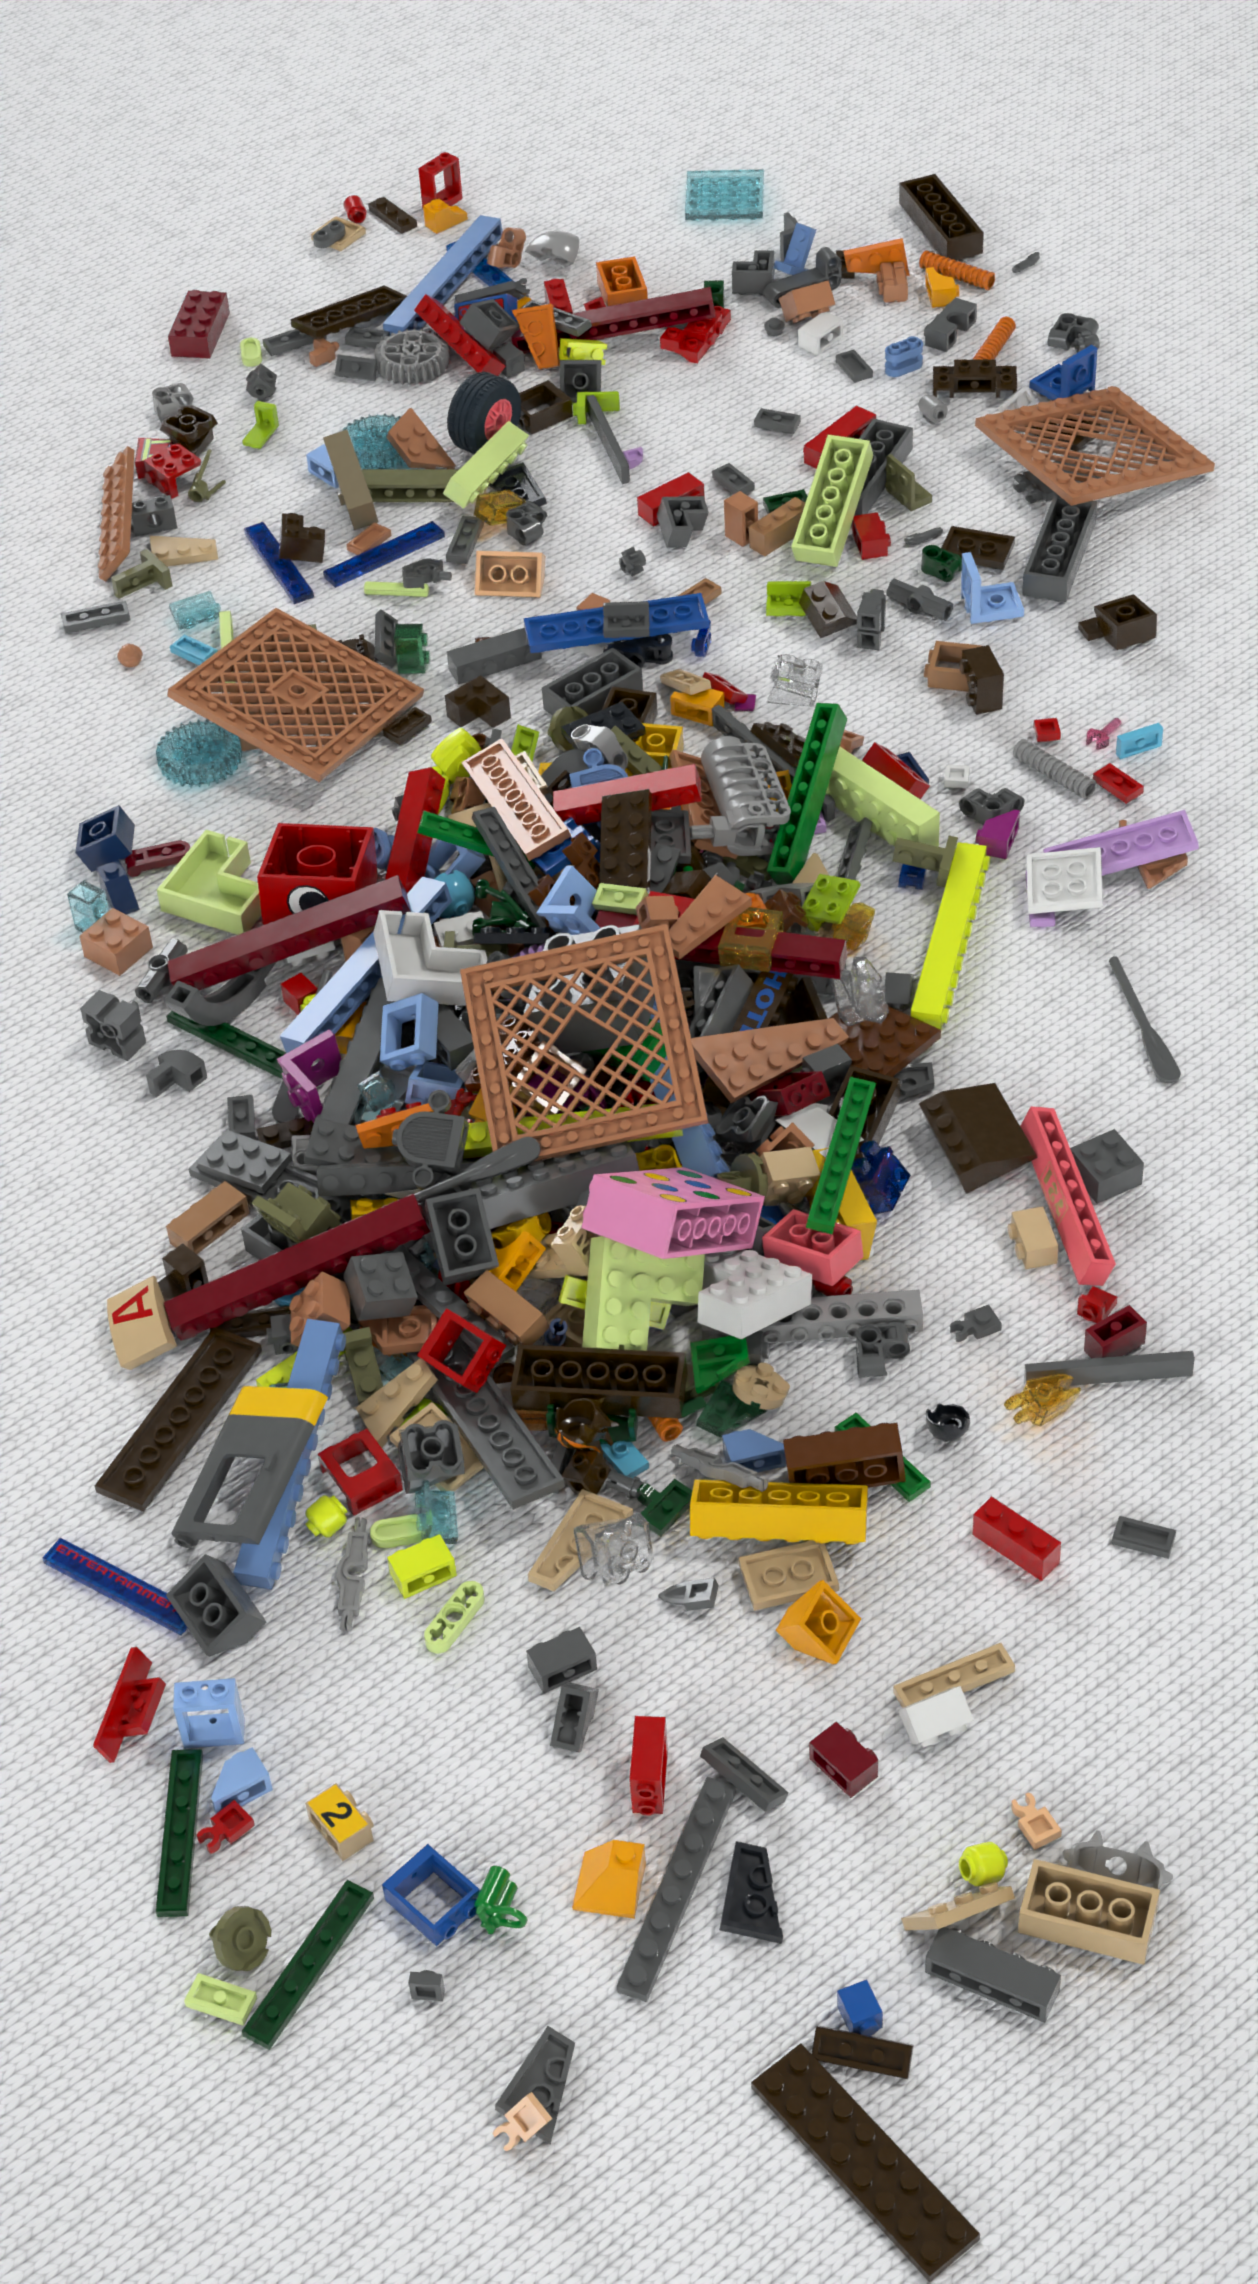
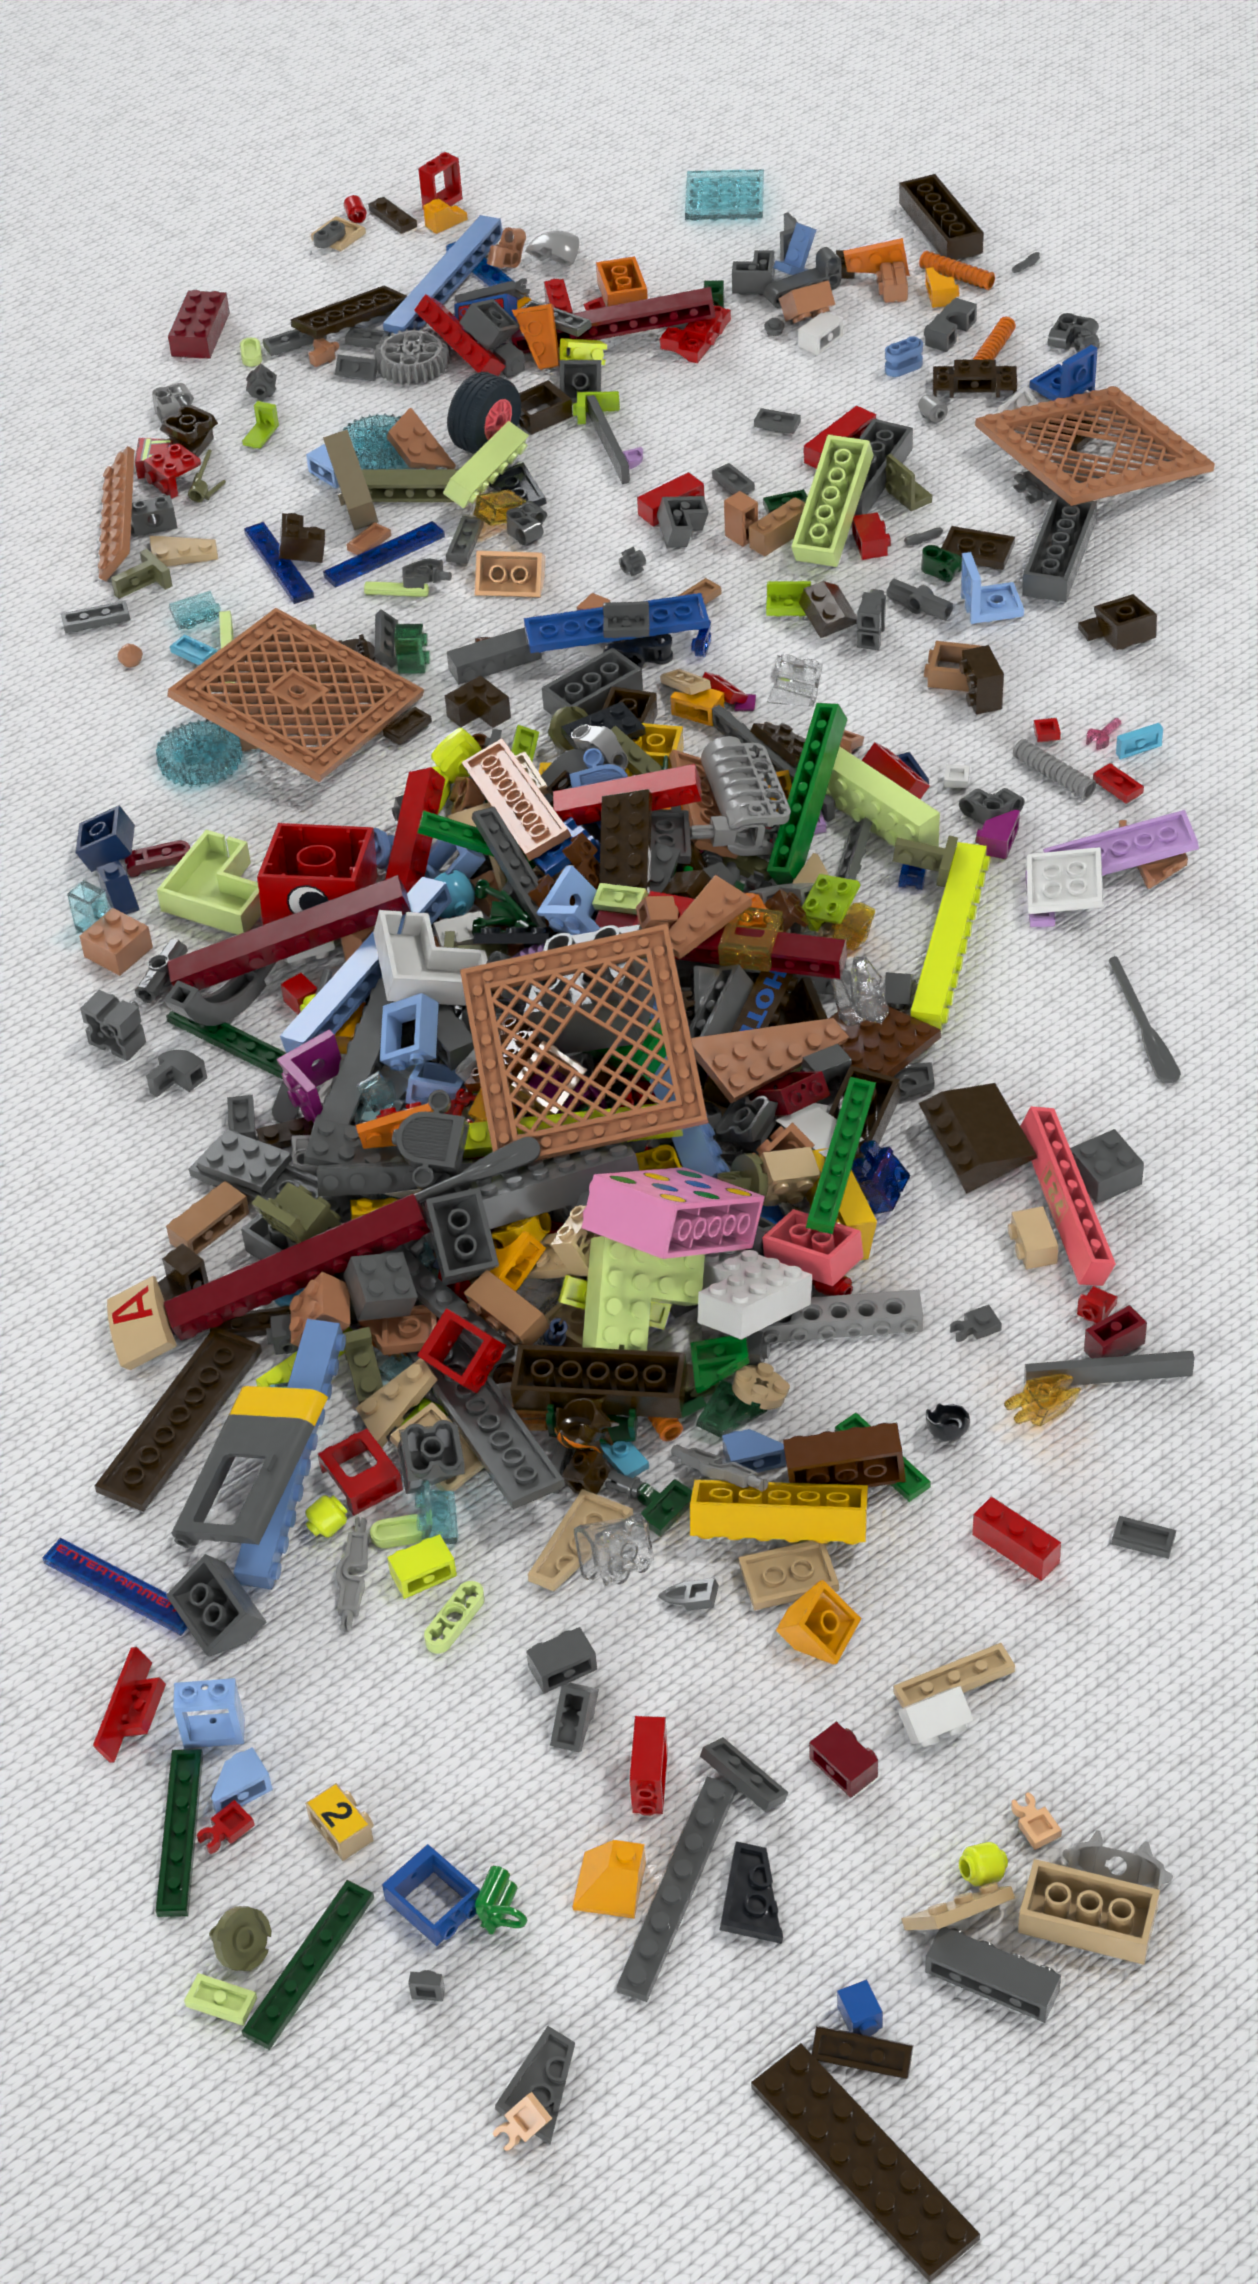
(854, 366): dark grey tile -> none
(876, 1344): dark grey piece -> none

